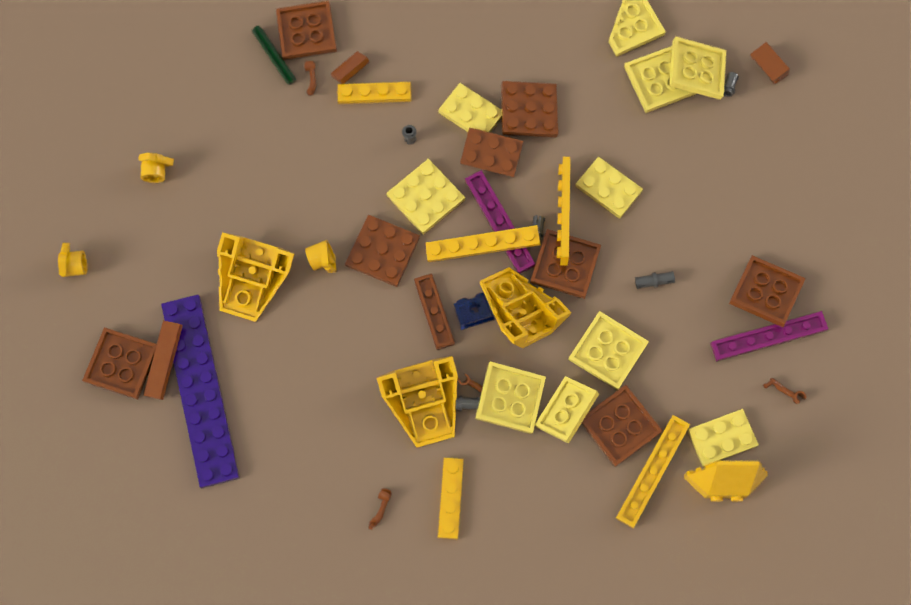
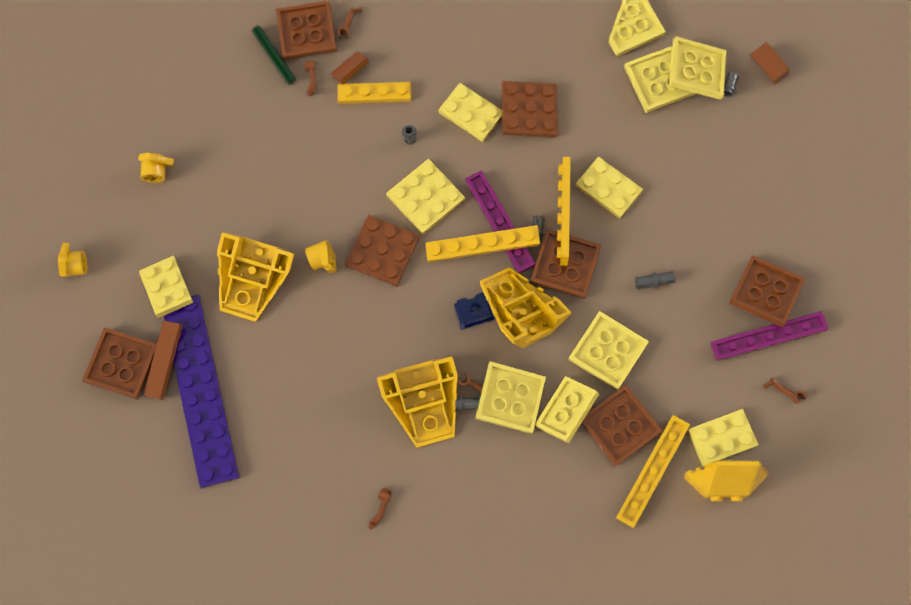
(165, 286): none -> light yellow plate
(344, 29): none -> dark orange piece
(434, 311): dark orange tile -> none
(450, 498): yellow plate -> none
(491, 152): dark orange plate -> none

